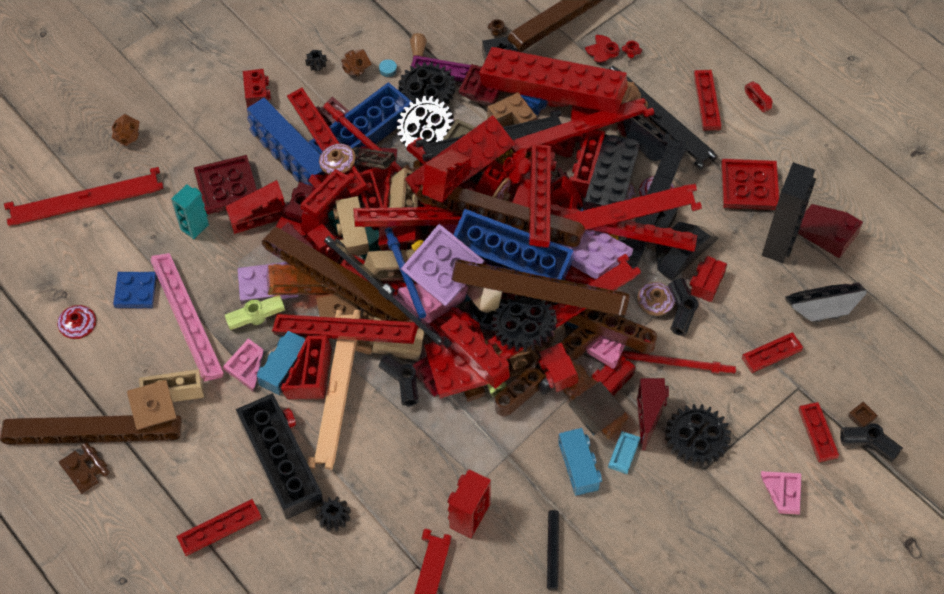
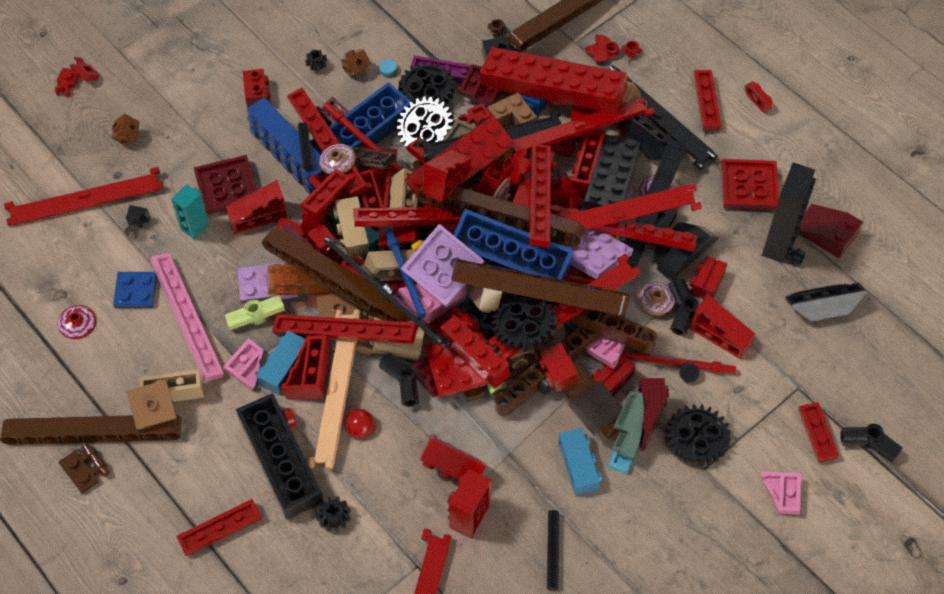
(67, 79): none -> red plate
(85, 71): none -> red plate
(135, 218): none -> black piece
(293, 208): dark red brick -> none
(305, 146): none -> black axle
(360, 423): none -> red hair
(418, 44): medium nougat cone -> none
(449, 459): none -> red wedge
(476, 115): none -> red plate
(630, 425): none -> sand green slope
(689, 372): none -> black tile
(721, 328): none -> red wedge
(772, 352): red plate -> none
(797, 257): none -> black plate
(862, 415): reddish brown plate -> none

